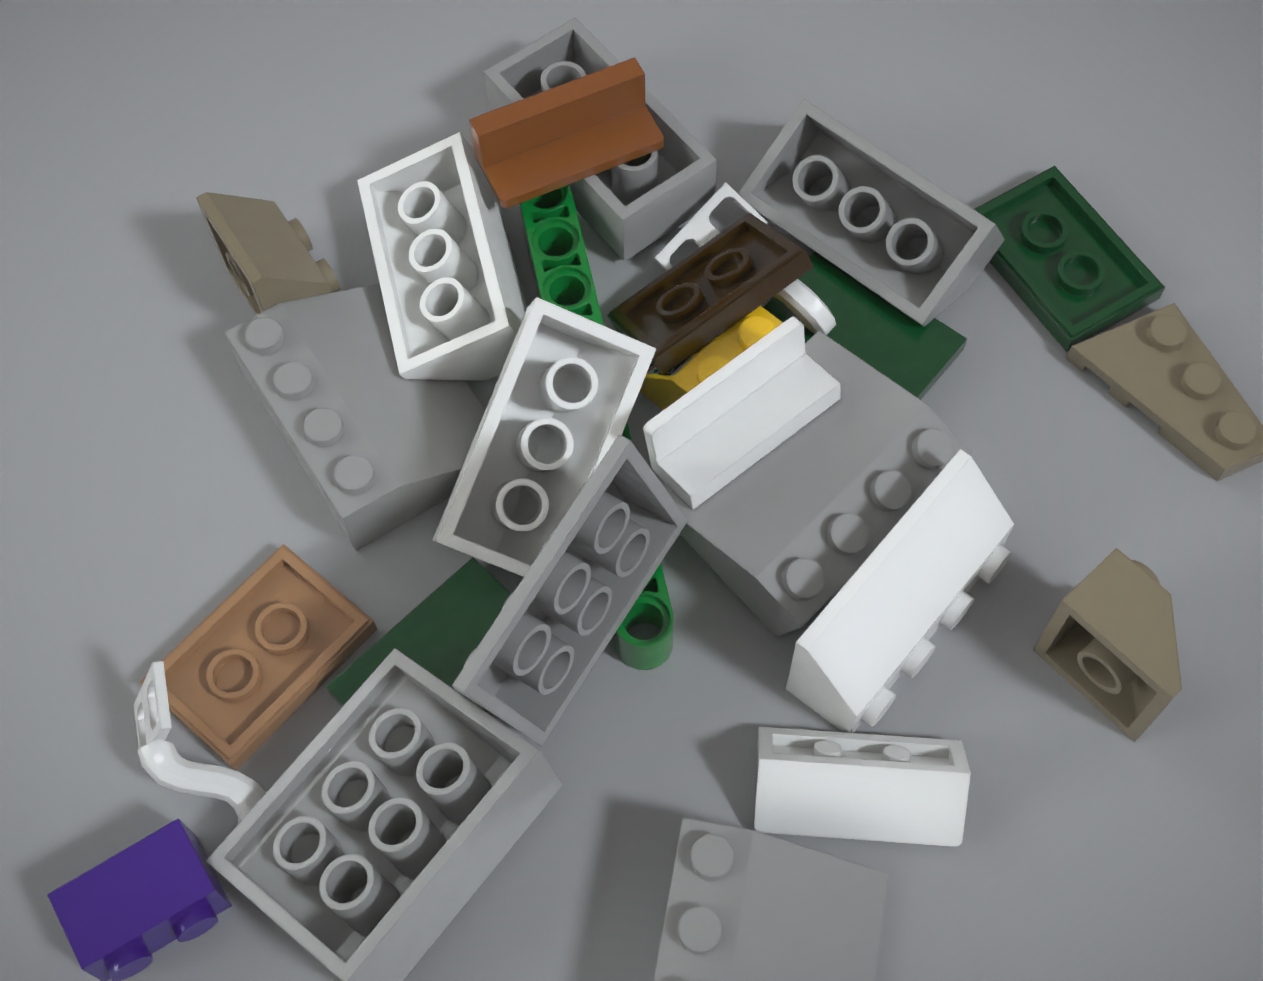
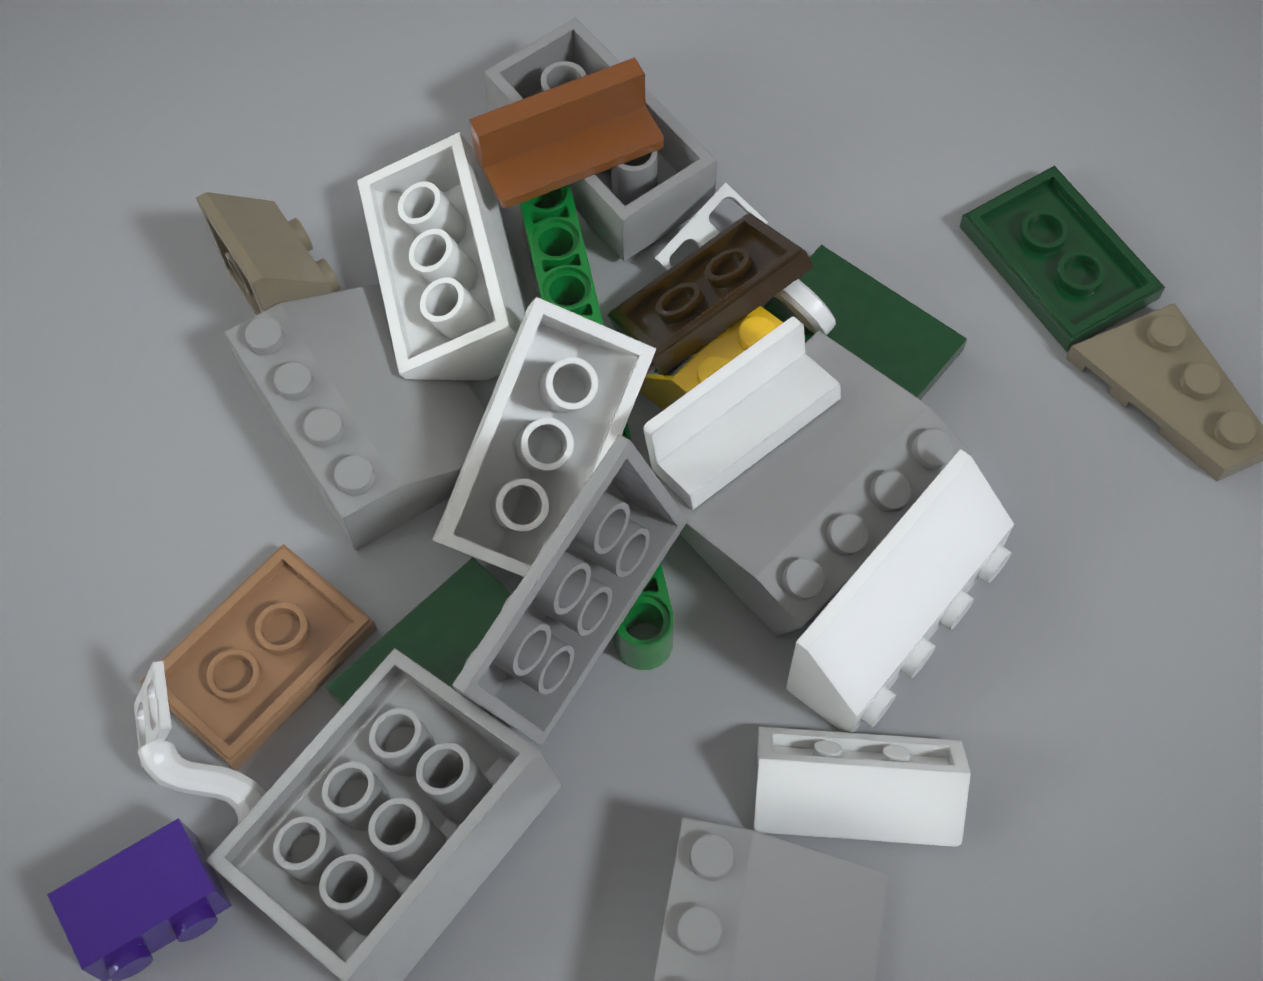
(871, 214): light grey slope -> none
(1117, 643): dark tan slope -> none

